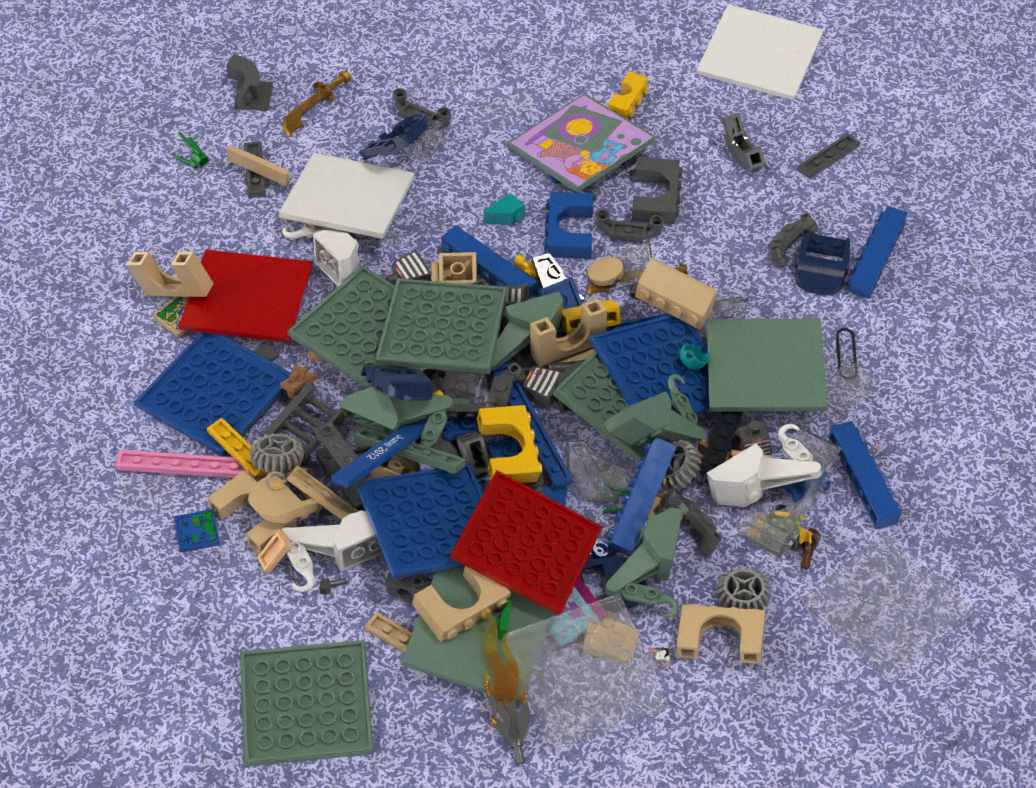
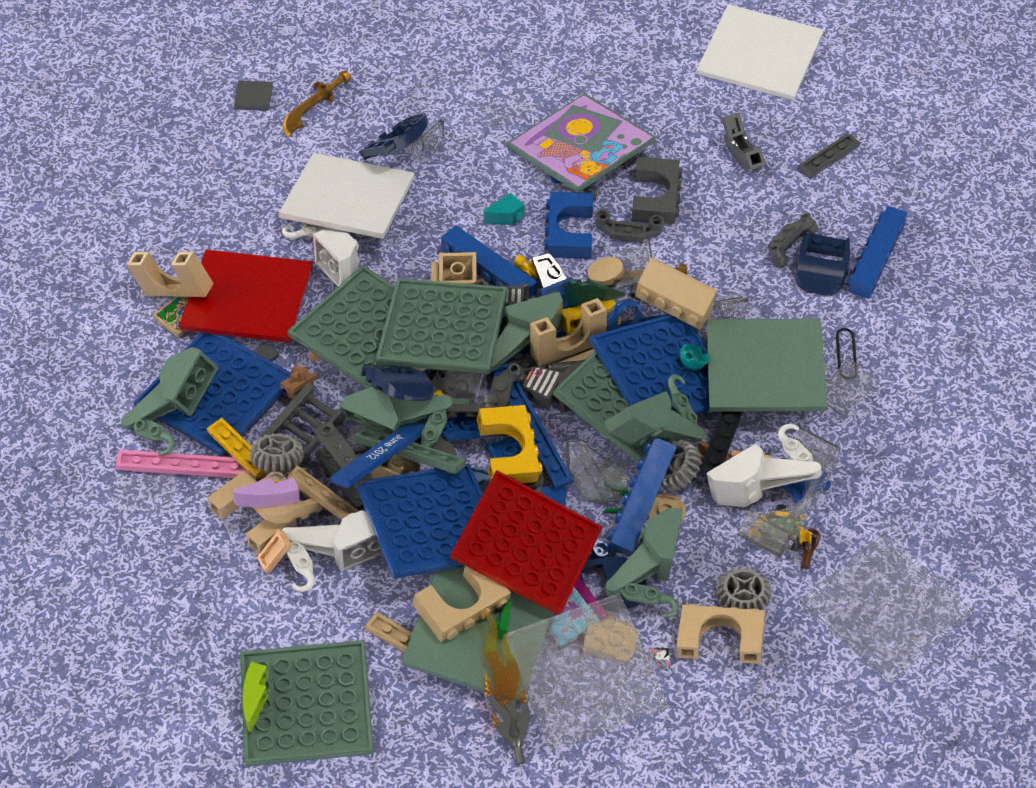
(180, 387): none -> sand green slope
(196, 530): tile -> none
(197, 157): green plant -> none
(246, 72): dark grey arch -> none
(254, 693): none -> lime slope
(255, 182): dark grey tile -> none
(258, 165): tan tile -> none
(267, 494): none -> lavender slope
(326, 584): dark grey hand -> none
(407, 586): dark grey brick -> none
(408, 109): dark grey plate -> none
(409, 267): dark grey torso -> none
(473, 448): dark grey torso -> none
(582, 292): none -> clear green slope
(618, 308): none -> blue piece
(633, 88): yellow arch -> none
(698, 519): dark grey plate -> none
(752, 434): dark grey torso -> none
(865, 475): blue brick -> none

